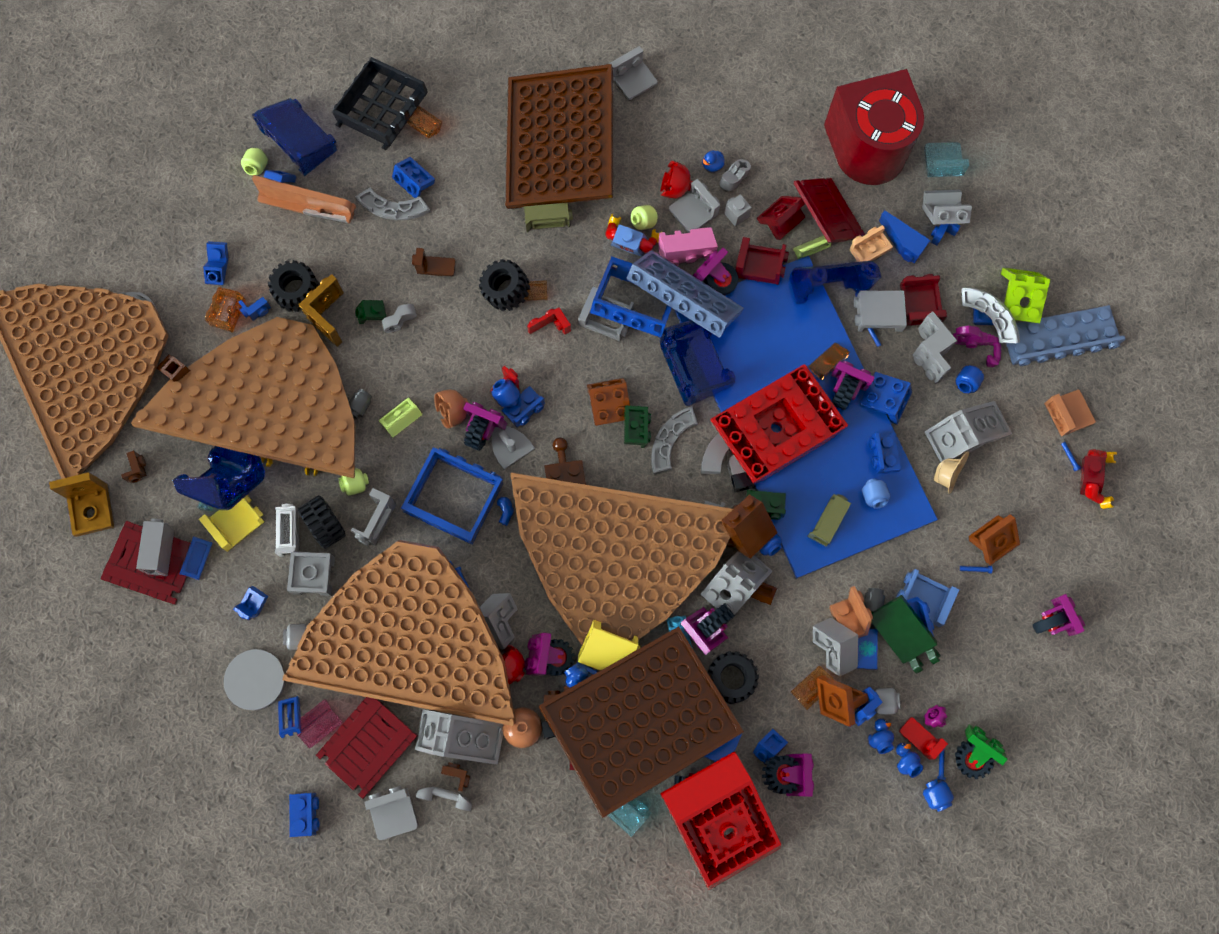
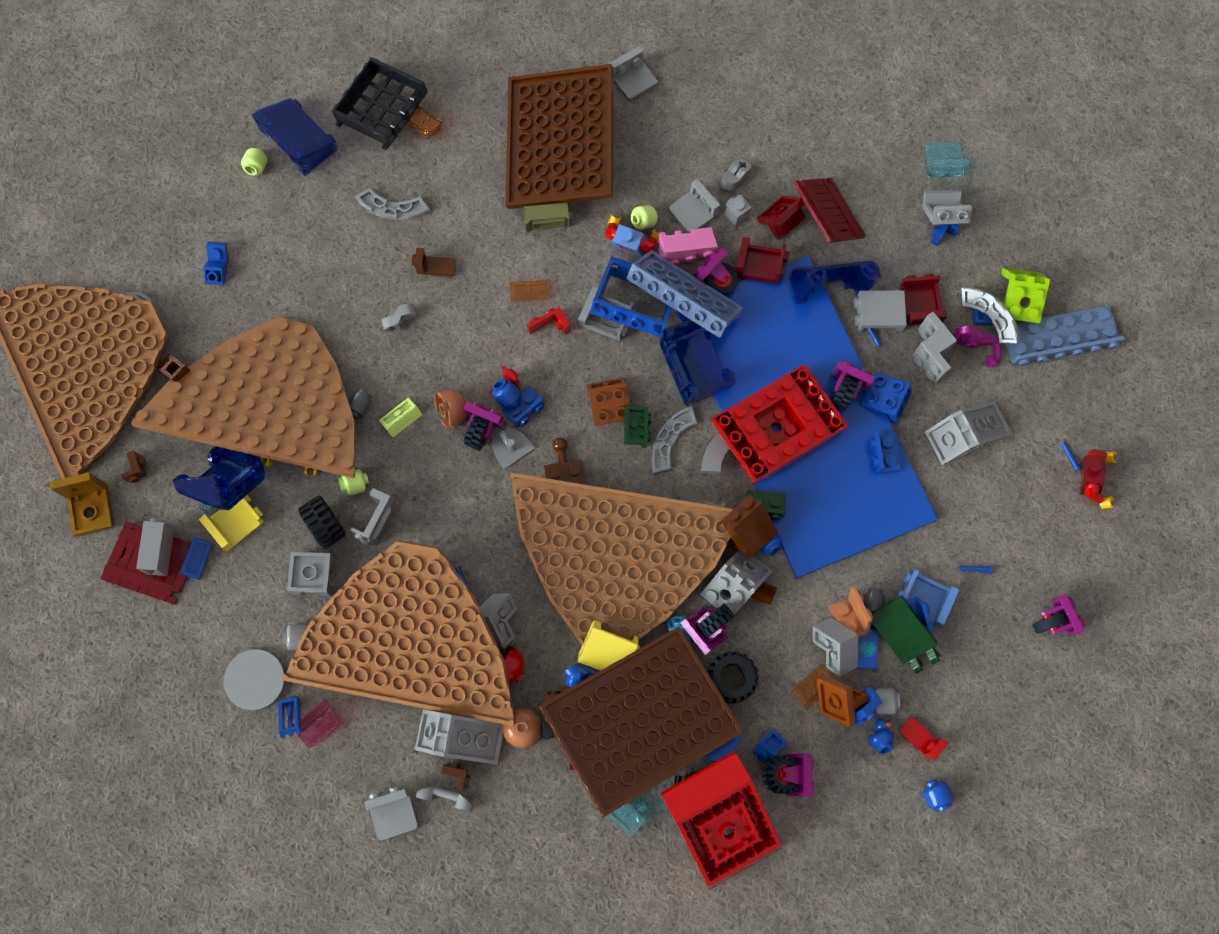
(224, 309): clear orange window -> none
(251, 603): blue bracket -> none
(257, 309): blue bracket -> none
(279, 176): blue tile -> none
(286, 274): black tyre -> none
(287, 529): white window -> none
(303, 200): nougat piece -> none
(303, 814): blue bracket -> none
(318, 301): pearl gold bracket -> none
(366, 745): dark red door -> none
(370, 310): dark green bracket -> none
(412, 177): blue bracket -> none
(459, 463): blue window -> none
(495, 276): black tyre -> none
(507, 509): blue arm -> none
(548, 656): magenta plate -> none
(678, 179): red cylinder -> none
(713, 161): blue animal -> none
(738, 476): black leg -> none
(811, 247): yellowish green slope -> none
(828, 360): clear orange slope -> none
(830, 520): olive window -> none
(870, 245): light nougat bracket -> none
(874, 126): dark red brick -> none
(876, 493): medium blue head -> none
(904, 238): blue slope -> none
(910, 761): blue animal -> none
(936, 716): magenta piece -> none
(941, 766): blue piece -> none
(949, 470): tan piece -> none
(969, 379): blue head -> none
(978, 754): plate -> none
(996, 538): dark orange bracket -> none
(1069, 412): nougat bracket -> none

